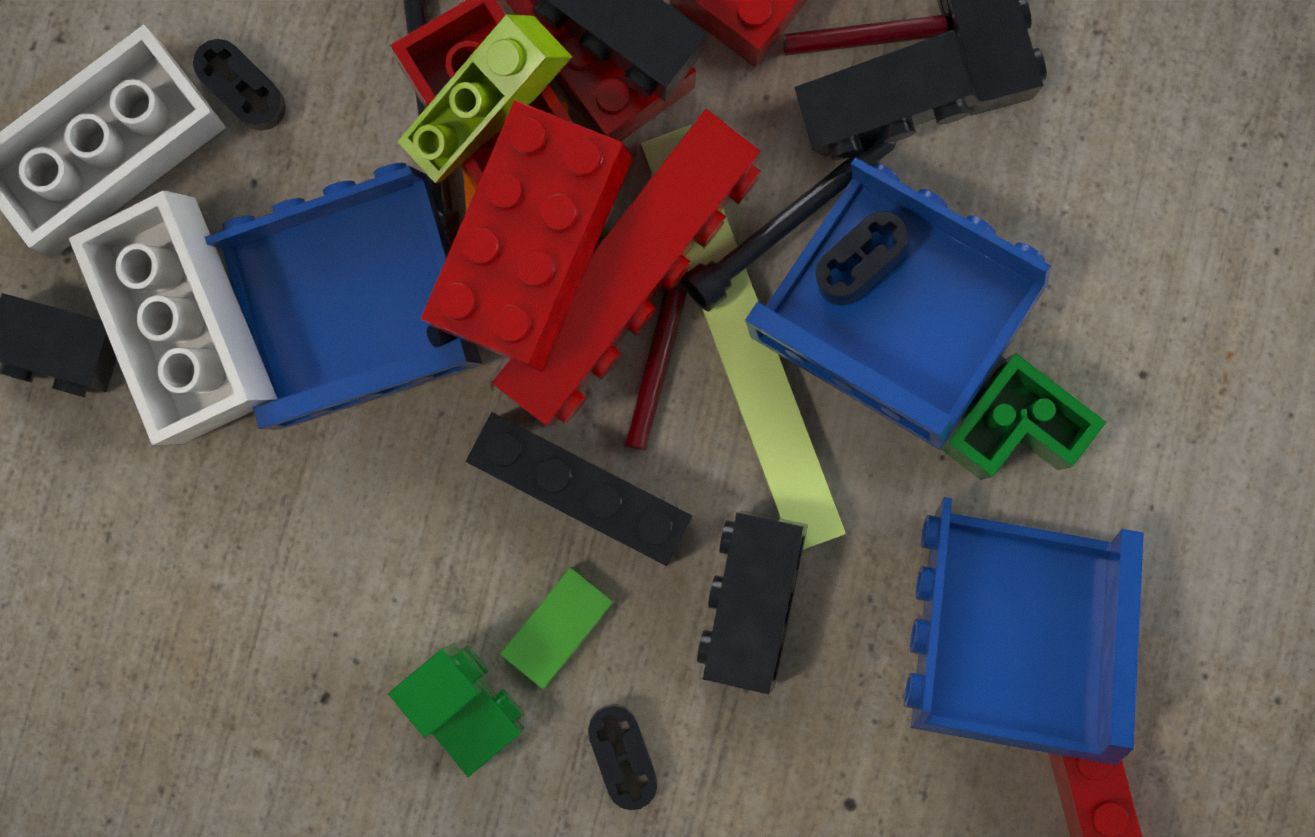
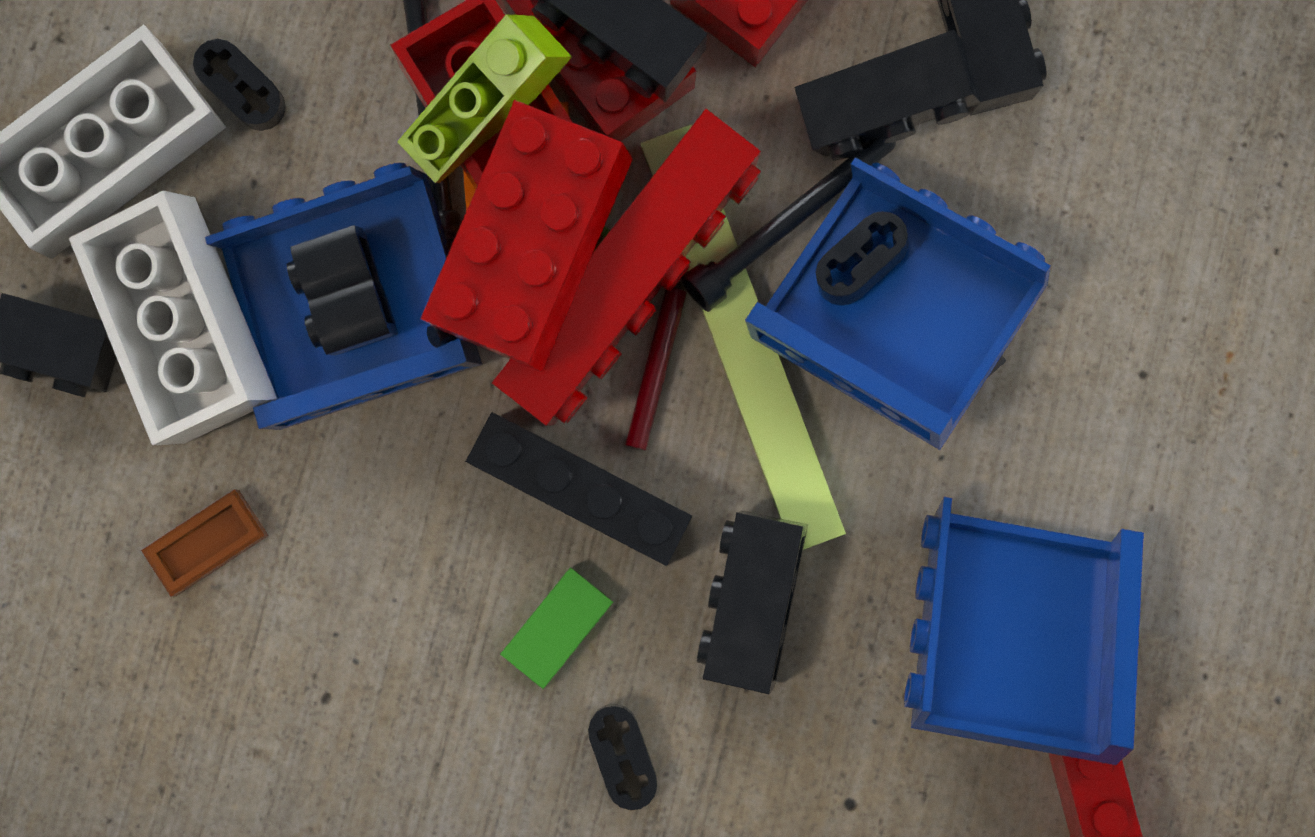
(204, 543): none -> dark orange tile
(341, 291): none -> black brick
(459, 707): green brick -> none
(864, 35): dark red bar -> none
(1025, 408): green brick -> none

